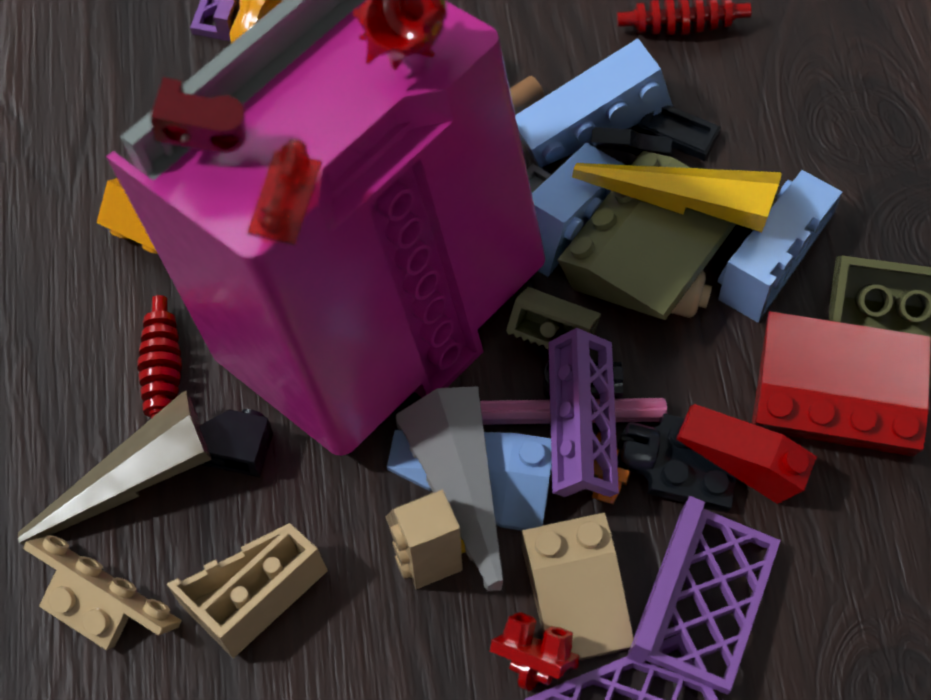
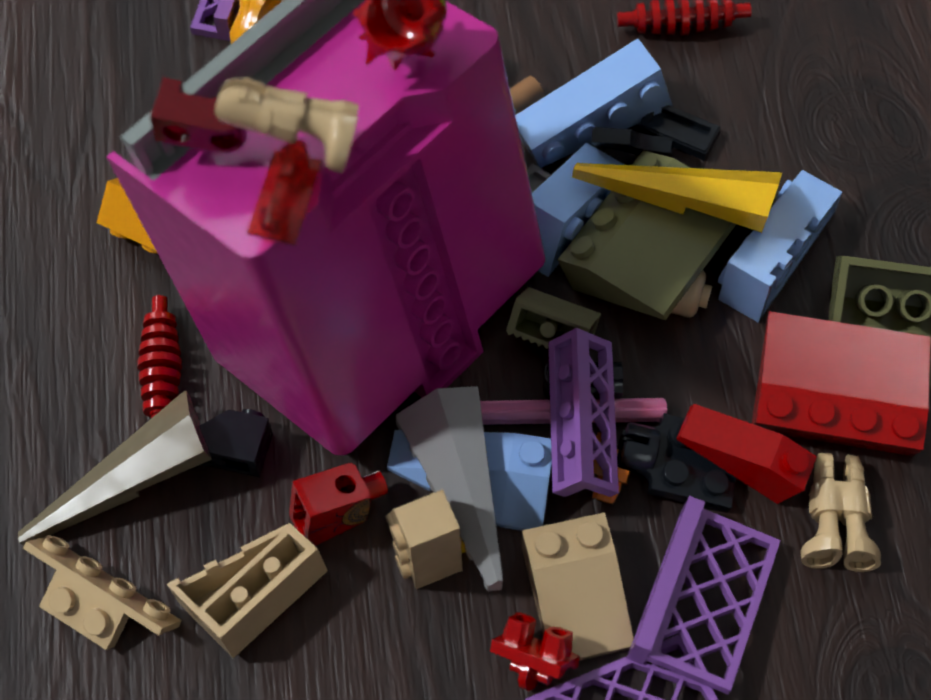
(286, 112): none -> tan piece
(333, 501): none -> red torso
(844, 502): none -> tan piece

